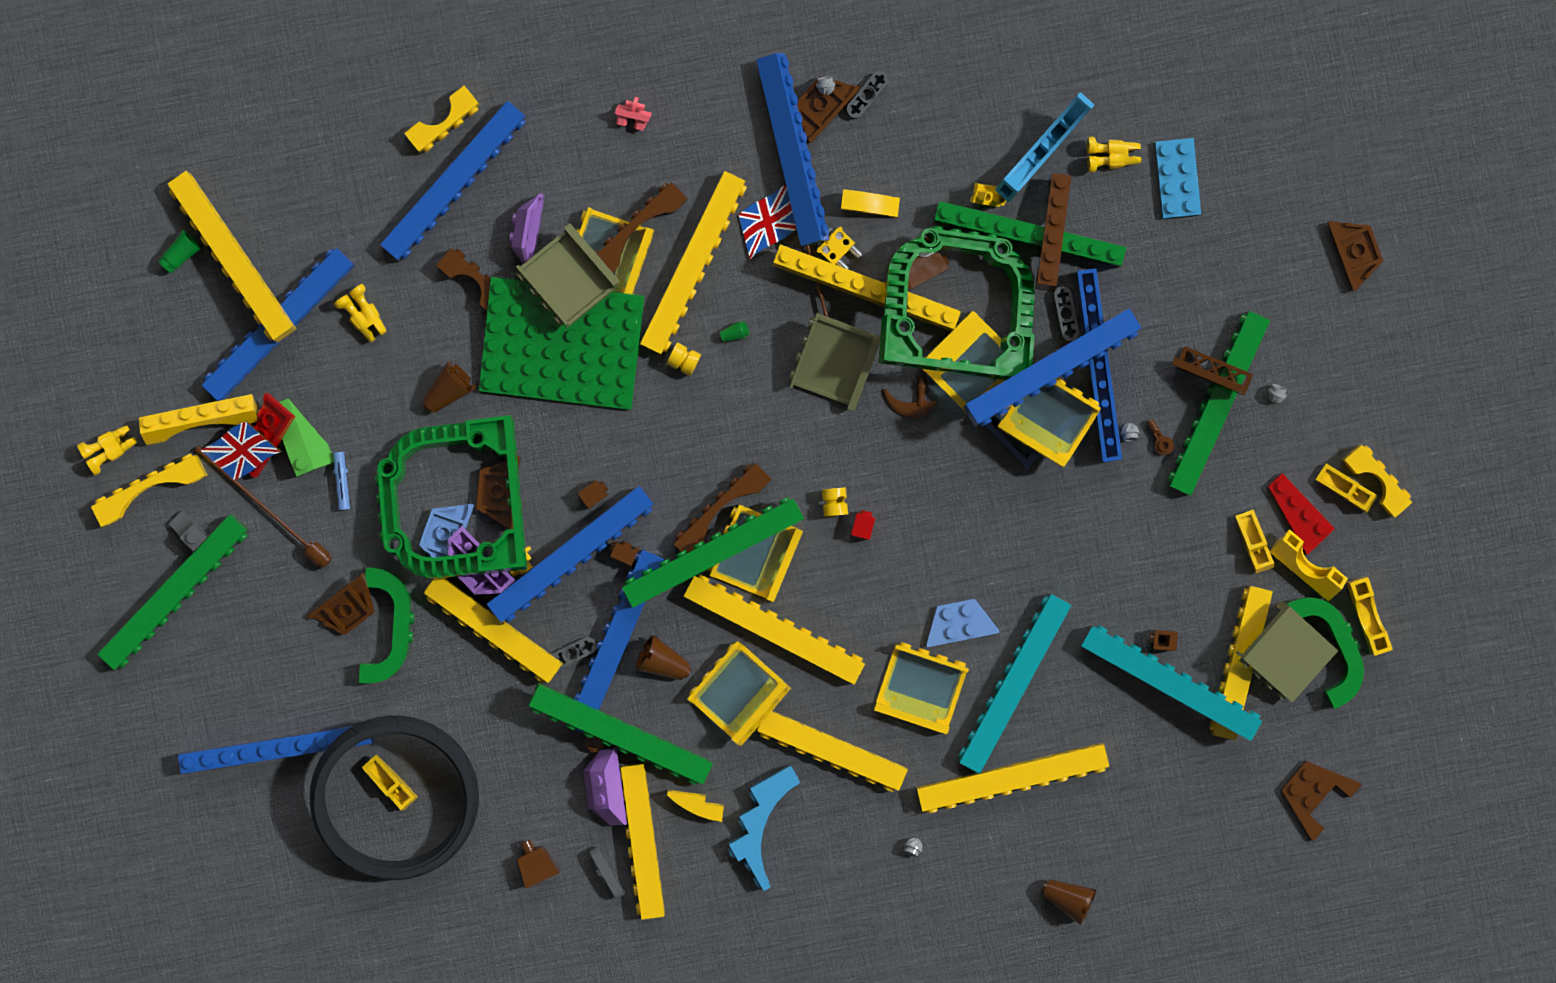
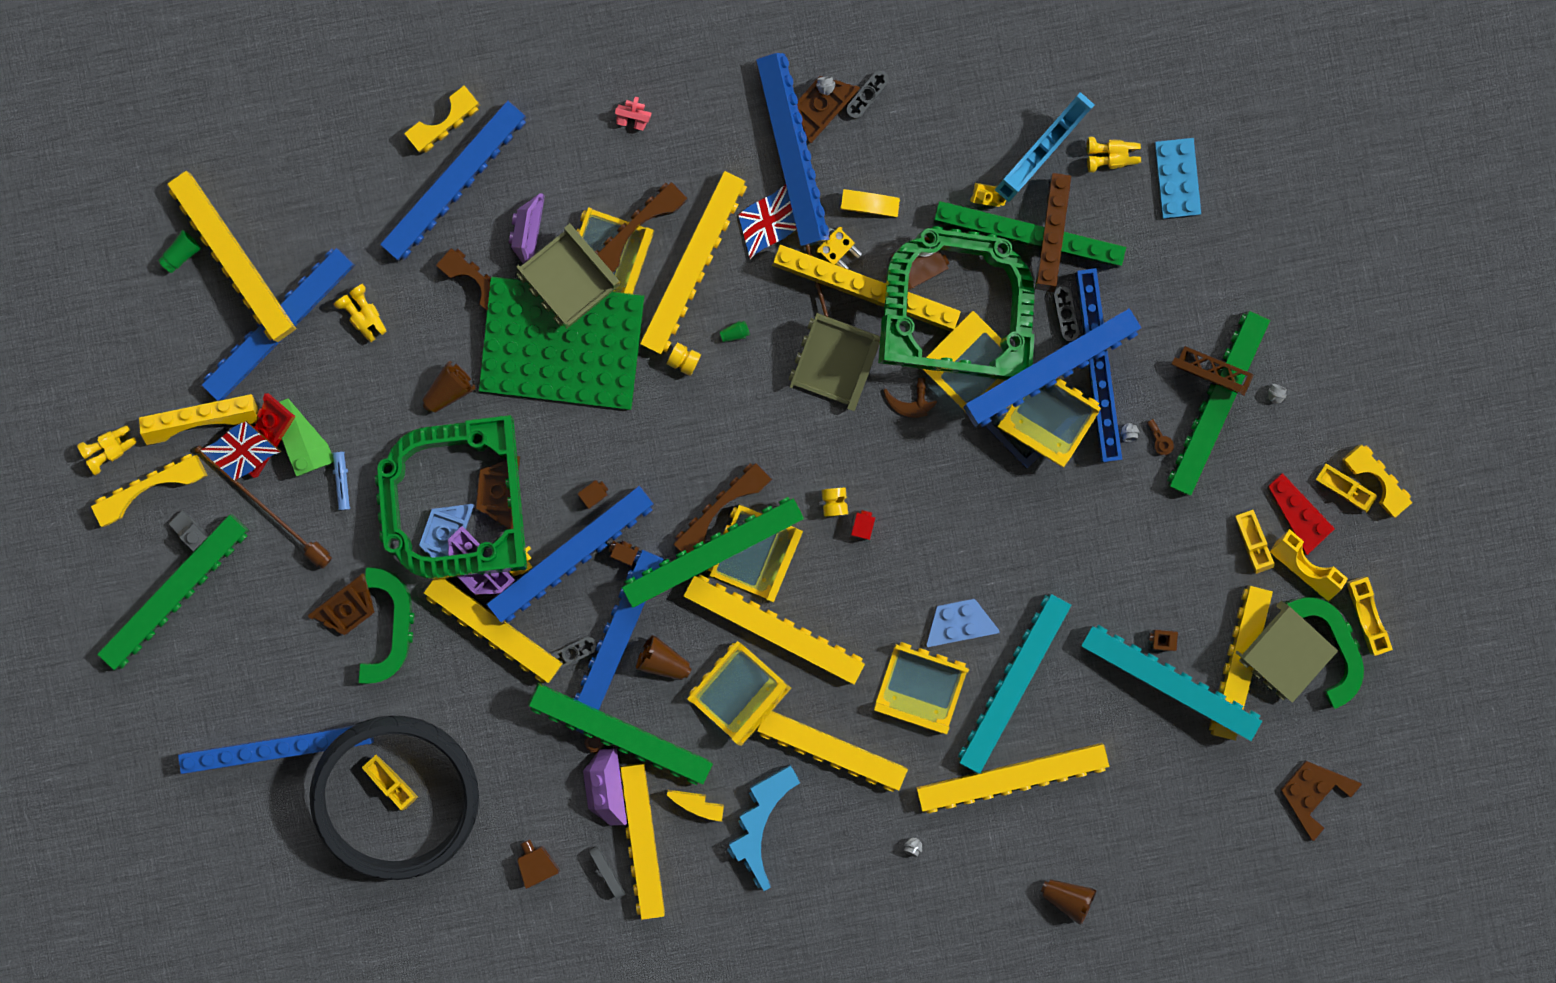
(1356, 250): reddish brown wing -> none

